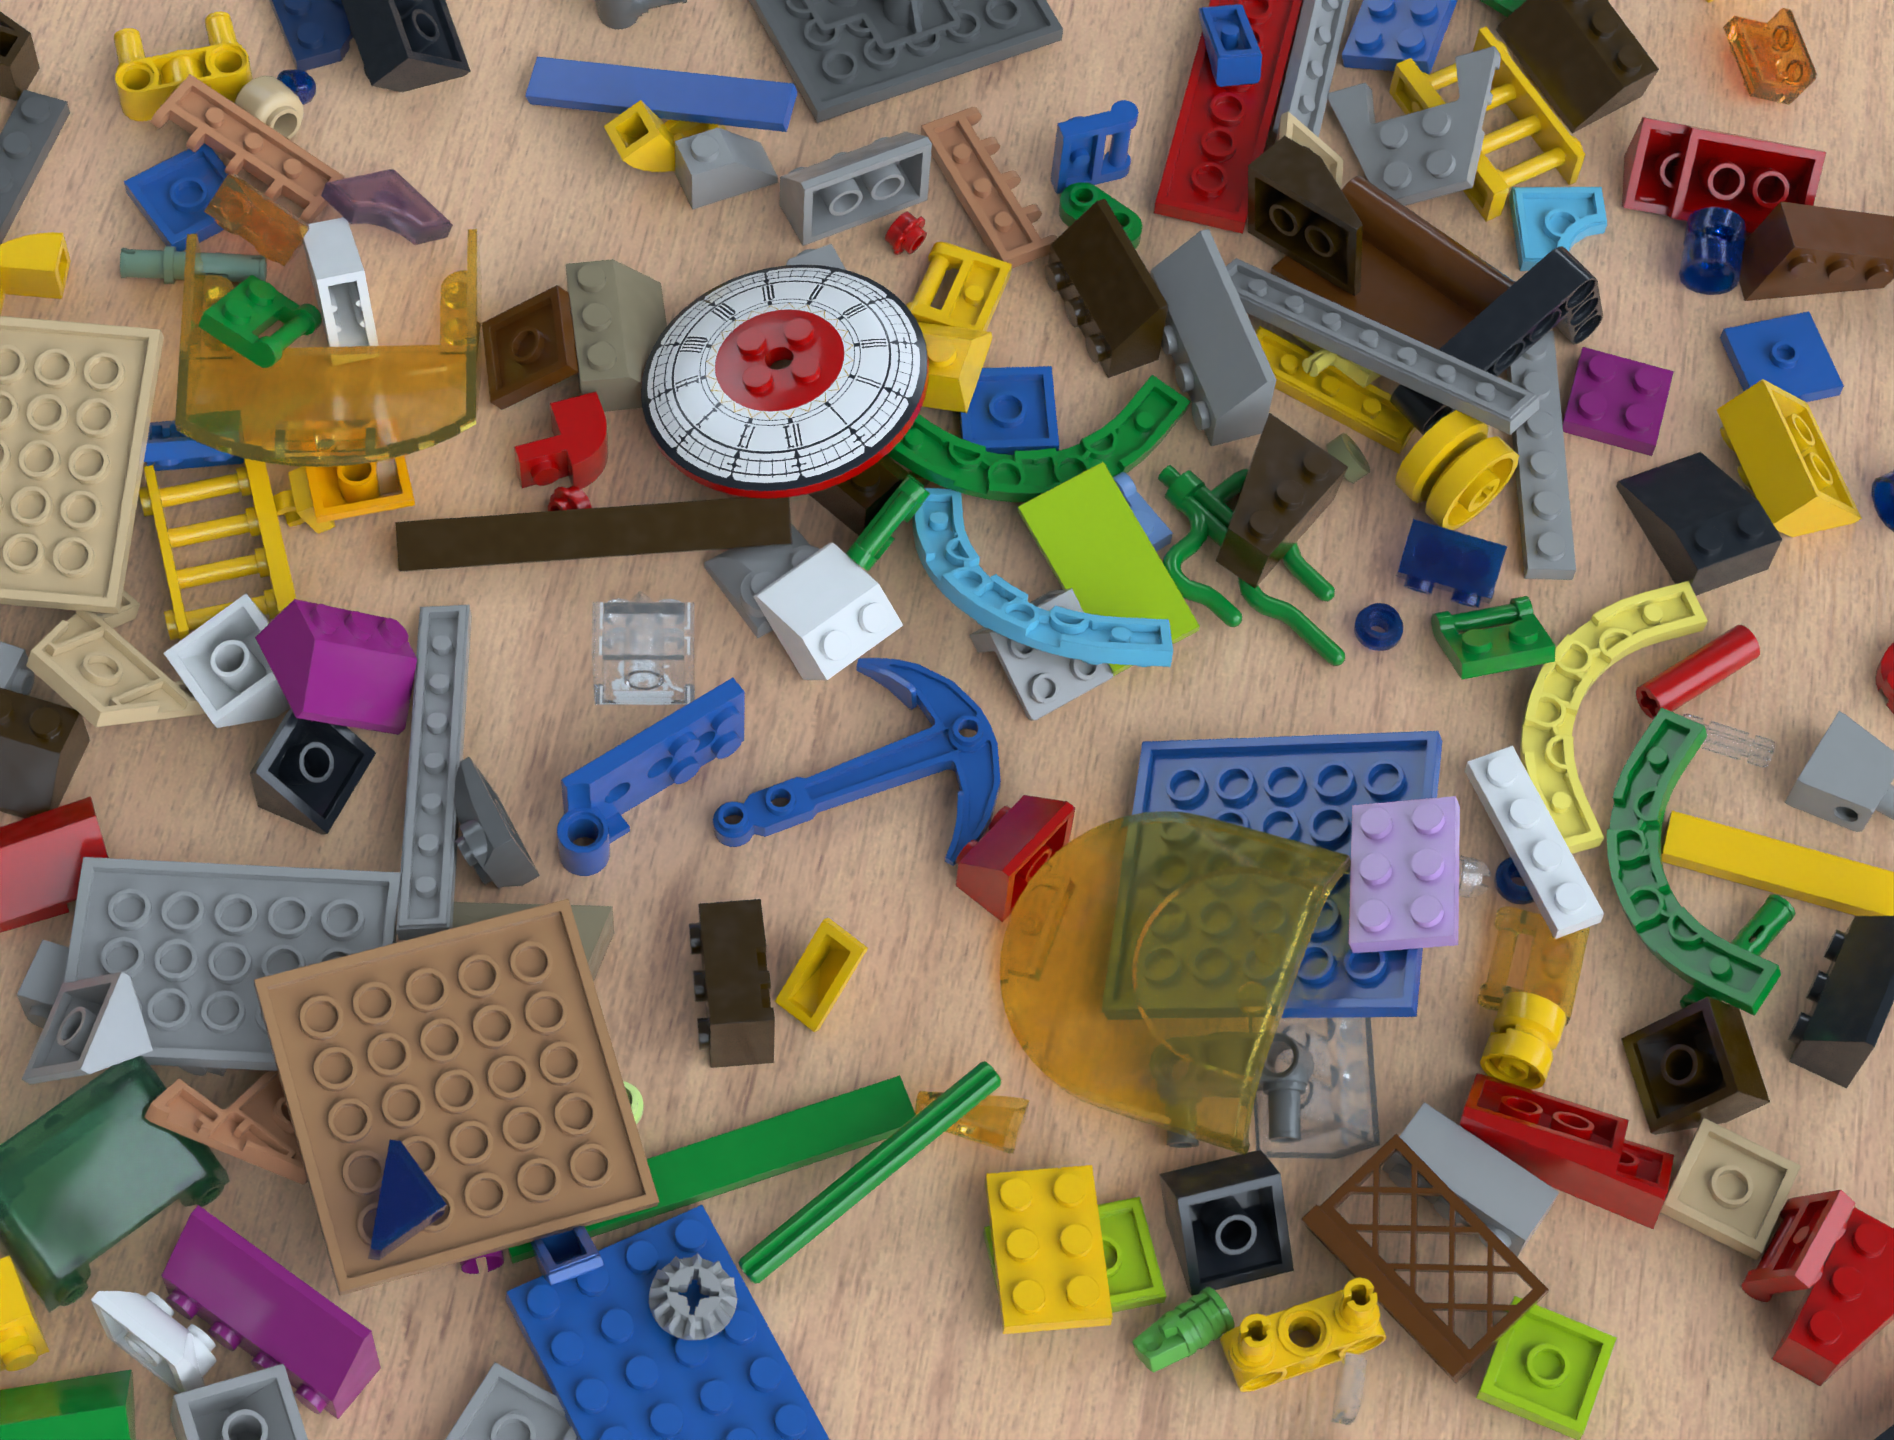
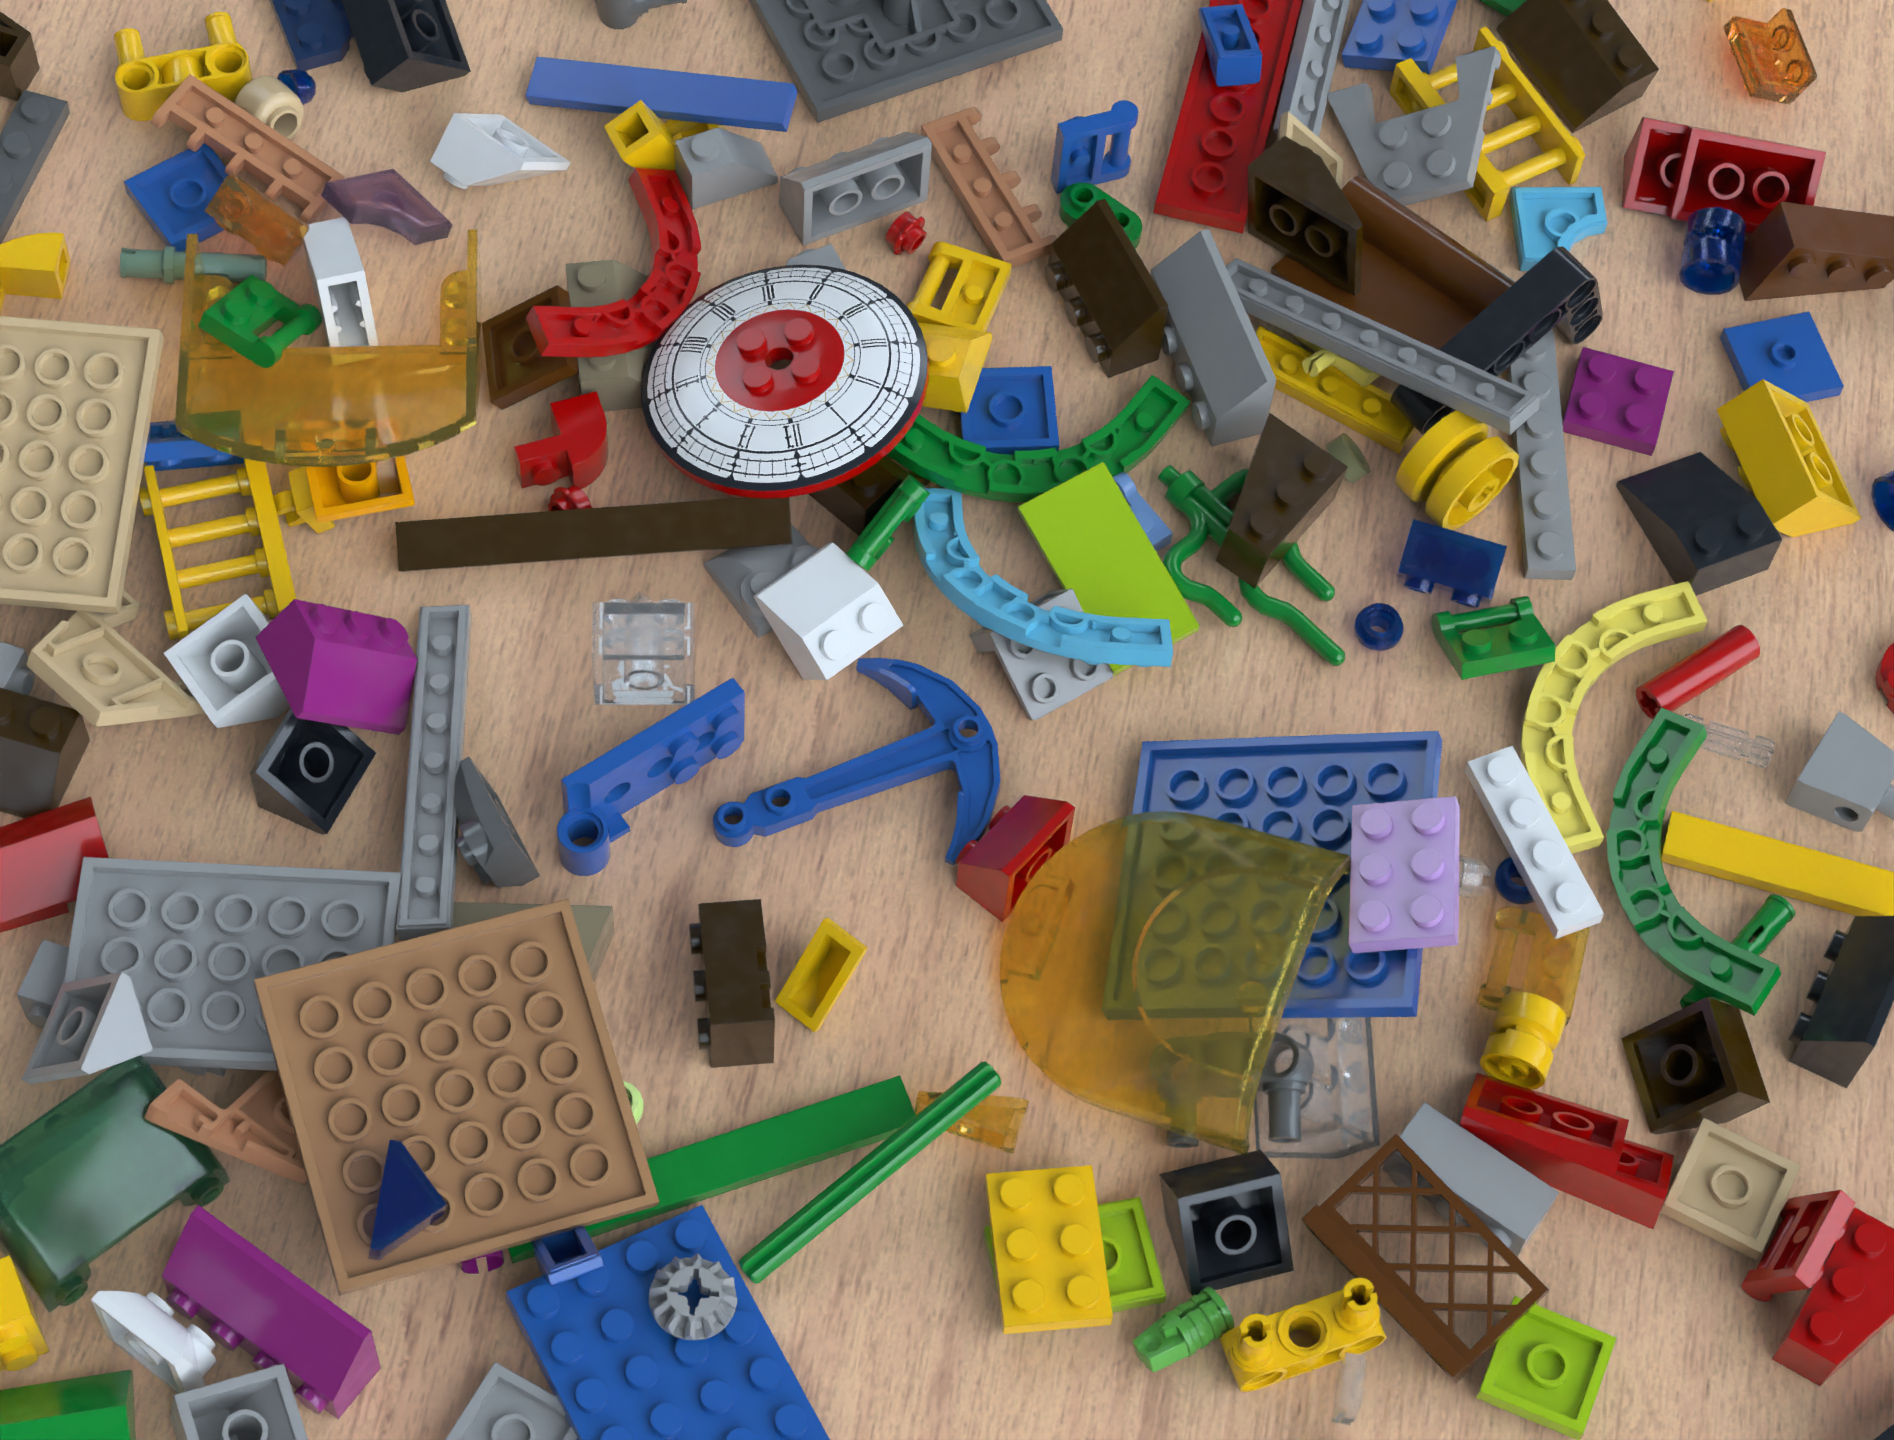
(492, 152): none -> white slope
(658, 302): none -> red plate

